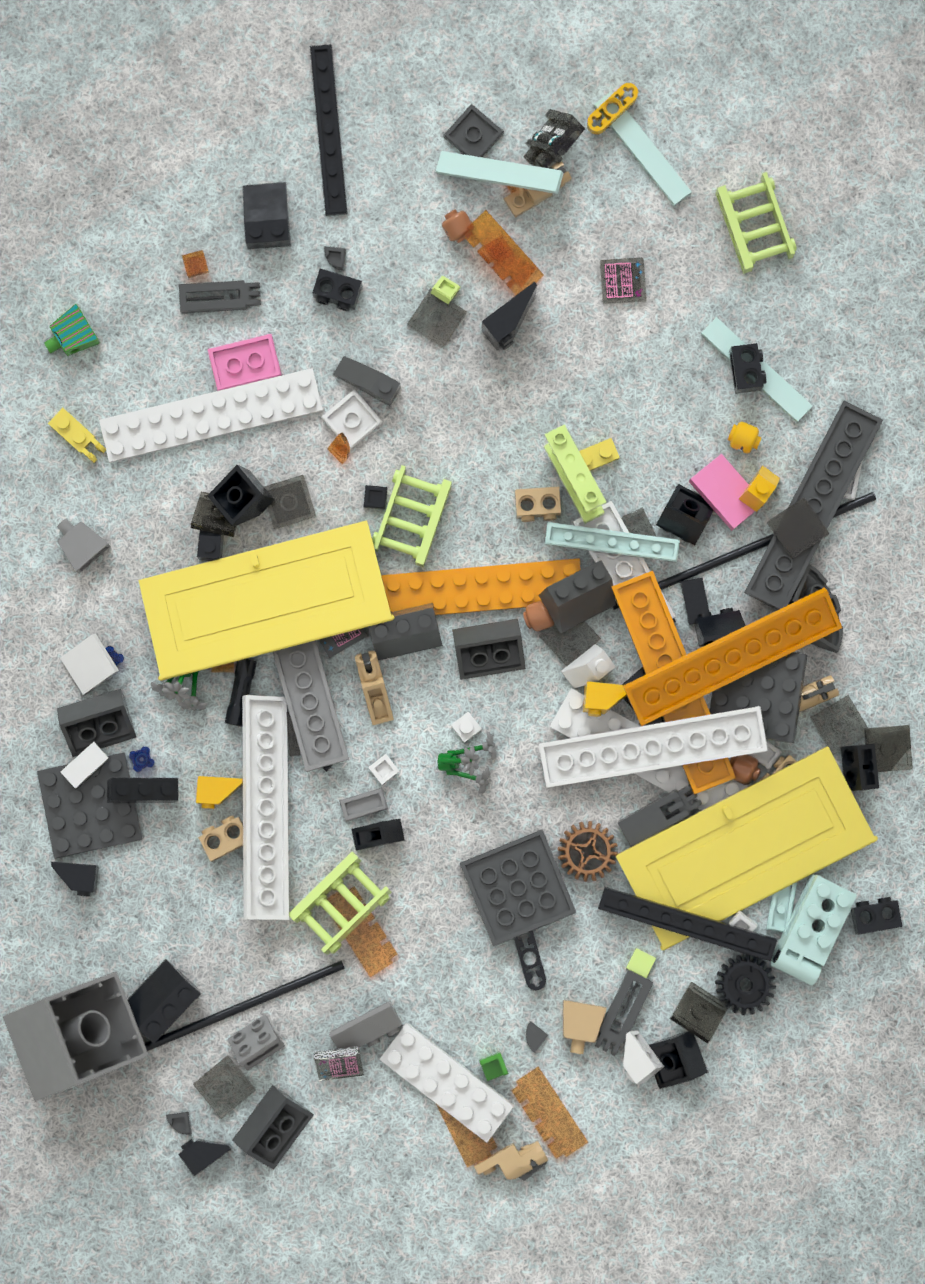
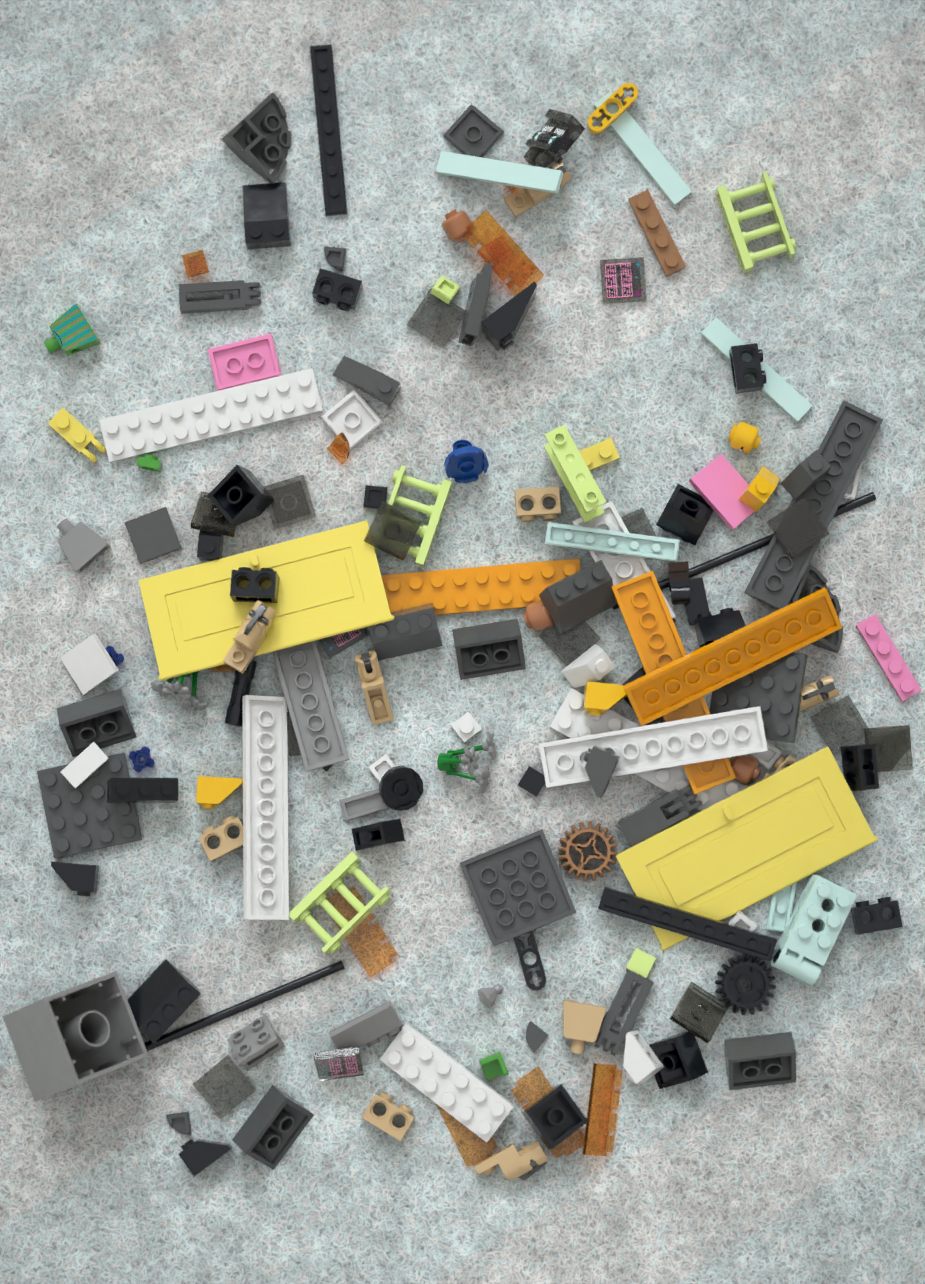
(150, 463): none -> bright green plate
(153, 535): none -> dark grey tile
(250, 637): none -> tan plate
(254, 591): none -> black brick
(262, 139): none -> dark grey brick
(385, 1121): none -> tan brick
(392, 531): none -> clear smoke tile
(401, 788): none -> black tile
(465, 462): none -> blue tile
(475, 306): none -> dark grey hinge
(488, 995): none -> light grey rock
(532, 781): none -> black tile
(555, 1116): none -> black brick
(599, 1116): none -> clear orange windscreen
(600, 768): none -> dark grey slope
(656, 233): none -> medium nougat plate
(679, 582): none -> leg
(760, 1060): none -> dark grey slope
(806, 475): none -> dark grey slope
(888, 657): none -> bright pink plate

